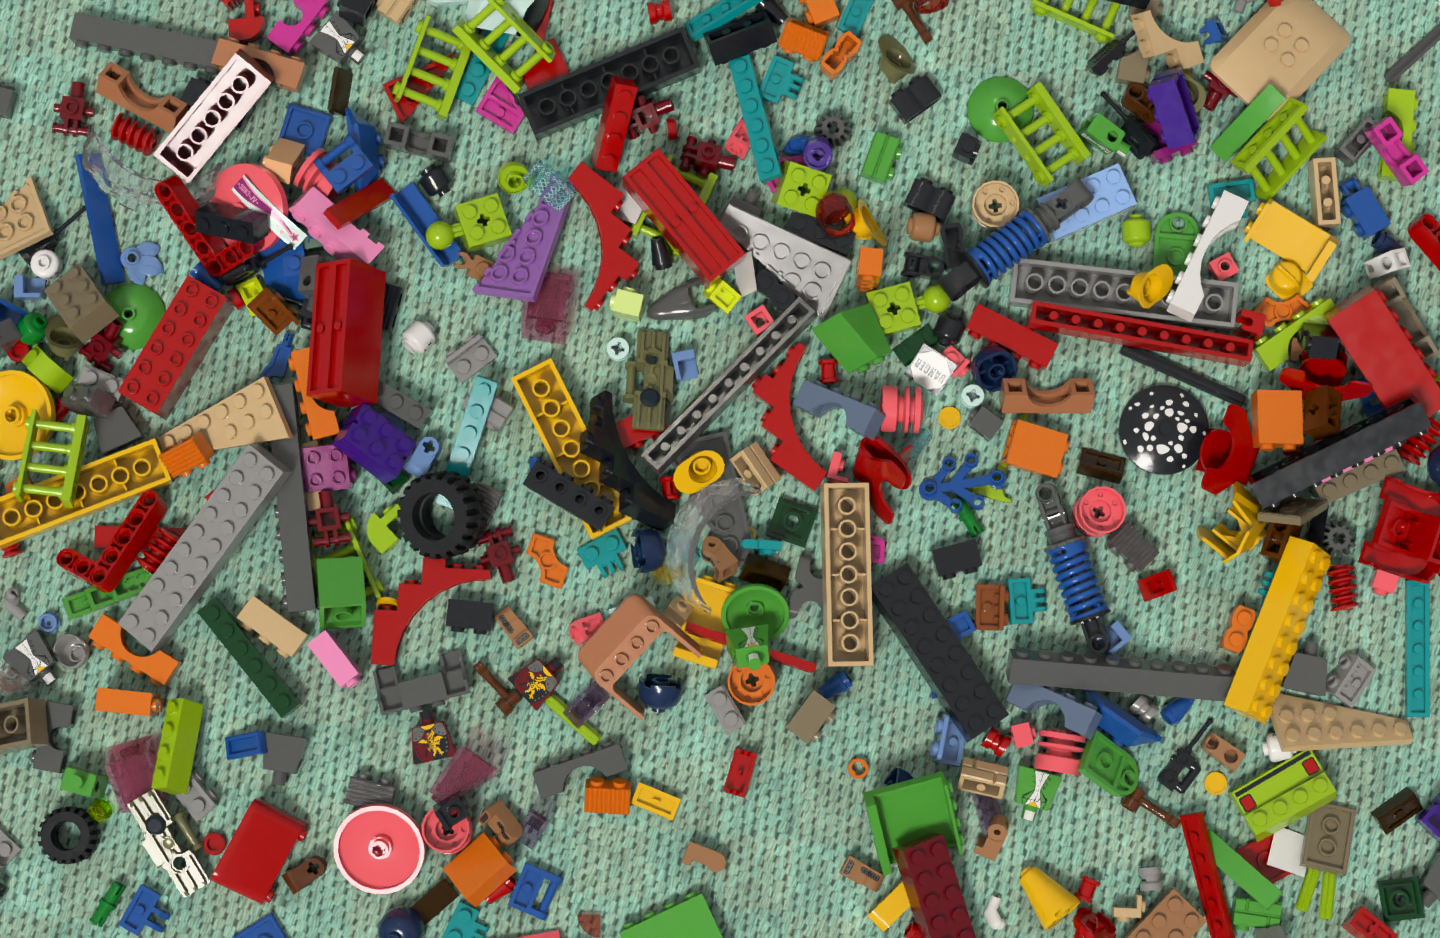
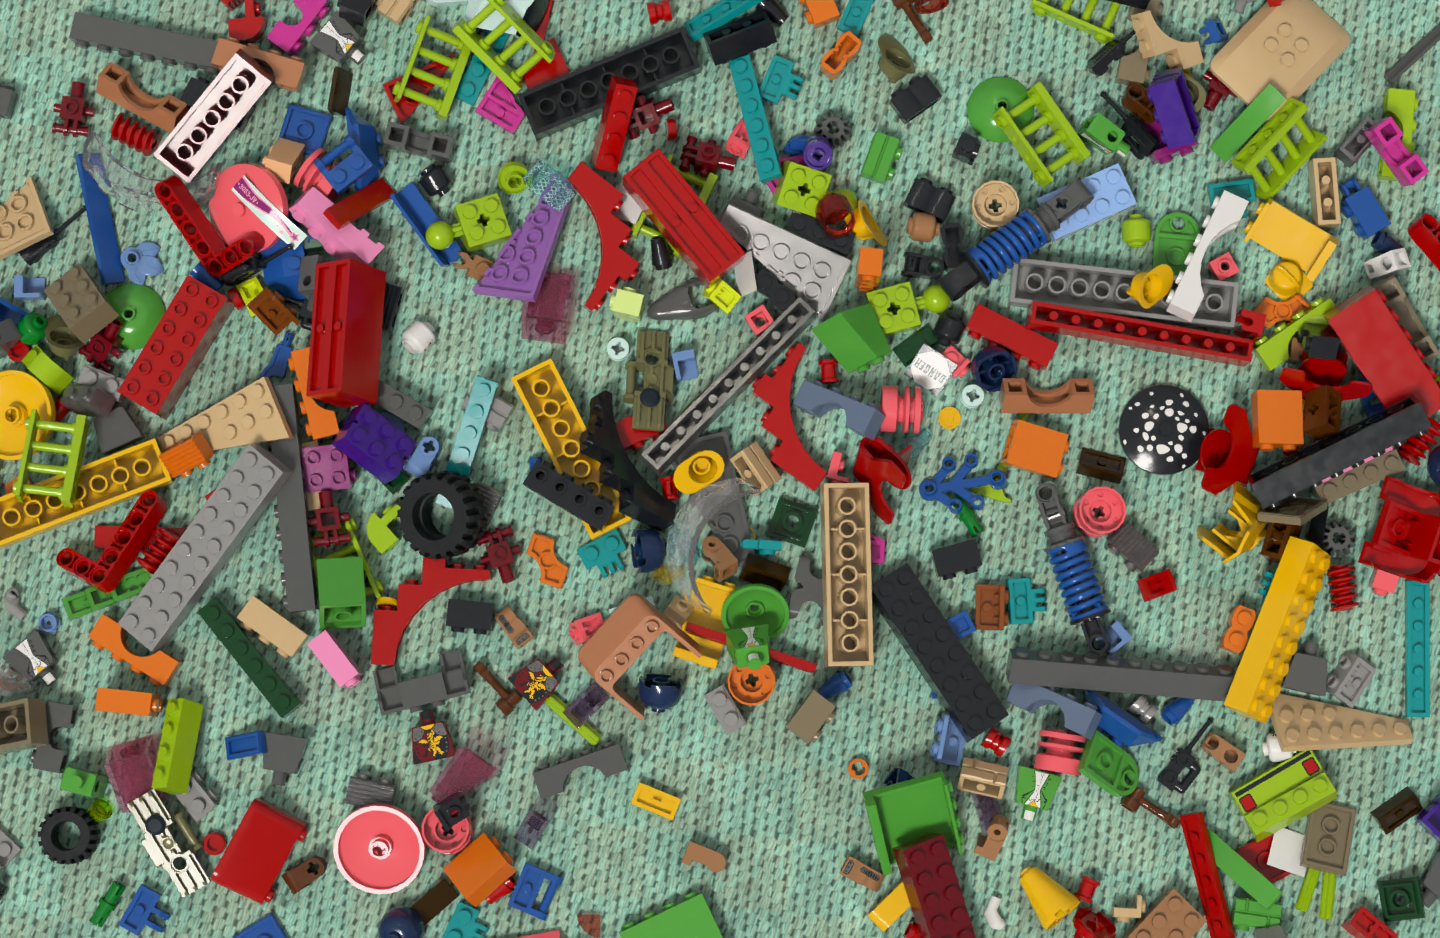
(12, 550): red bush -> none
(46, 264): white head -> none
(65, 647): light grey hair -> none
(231, 222): black brick -> none
(470, 357): light grey bracket -> none
(502, 823): medium nougat leg -> none
(607, 796): orange brick -> none
(740, 772): red hinge -> none
(803, 39): orange brick -> none
(984, 423): dark grey brick -> none
(1022, 734): coral plate -> none
(1150, 878): light grey wheel -> none
(1183, 375): black axle -> none
(1215, 783): yellow piece -> none

